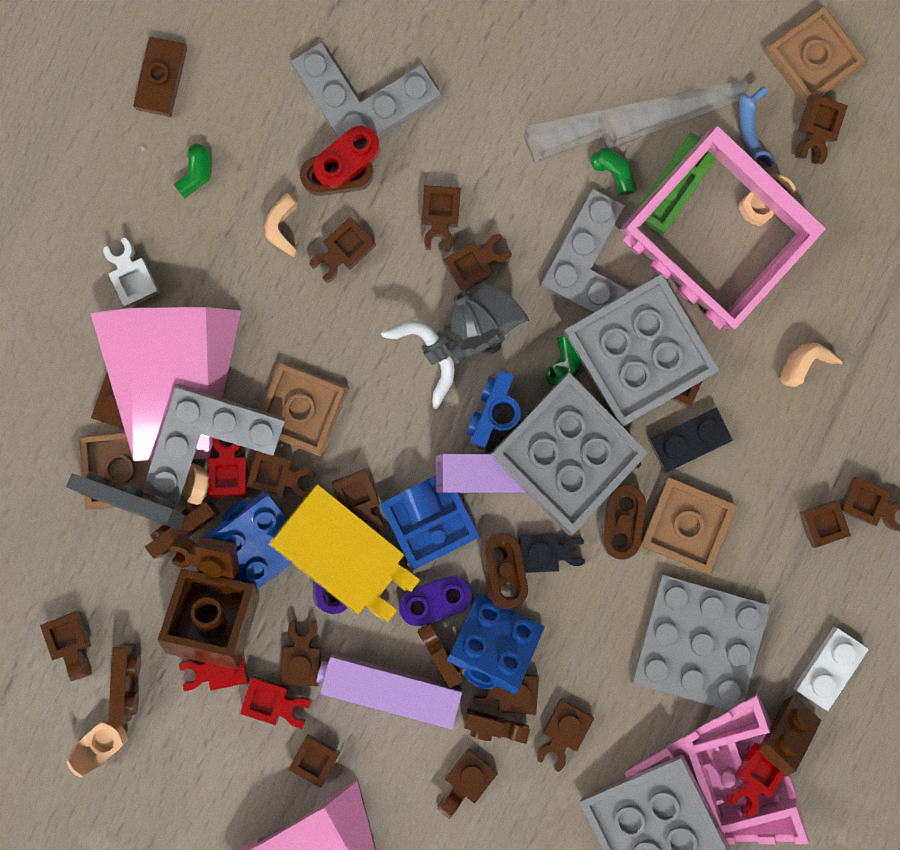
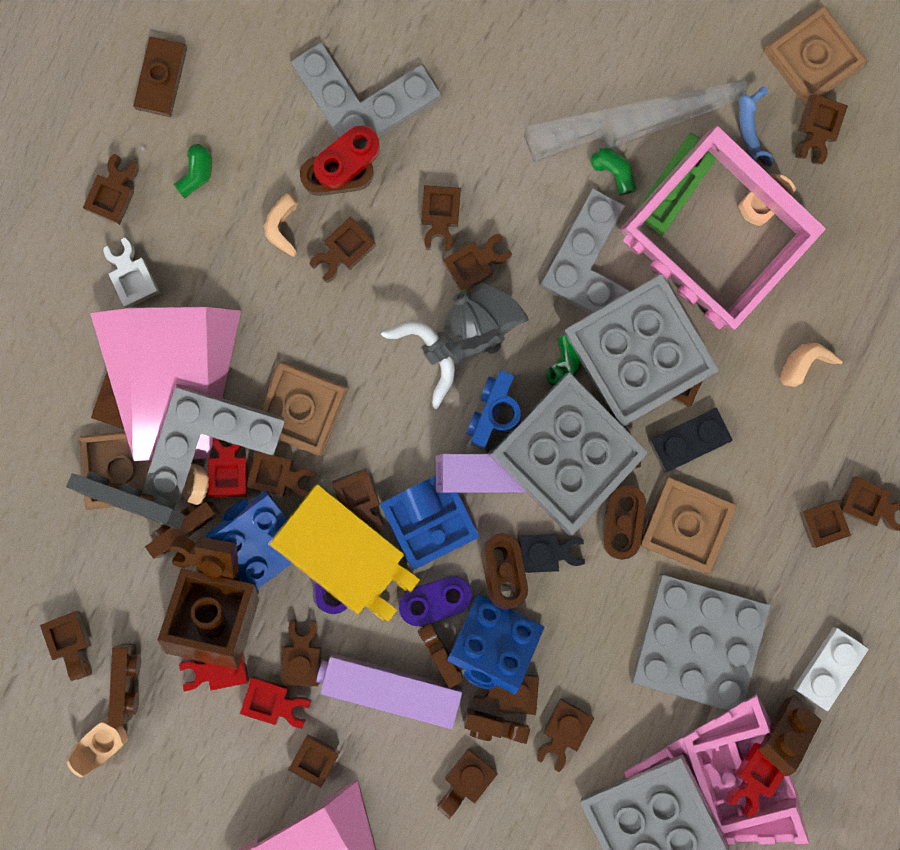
(109, 195): none -> reddish brown plate

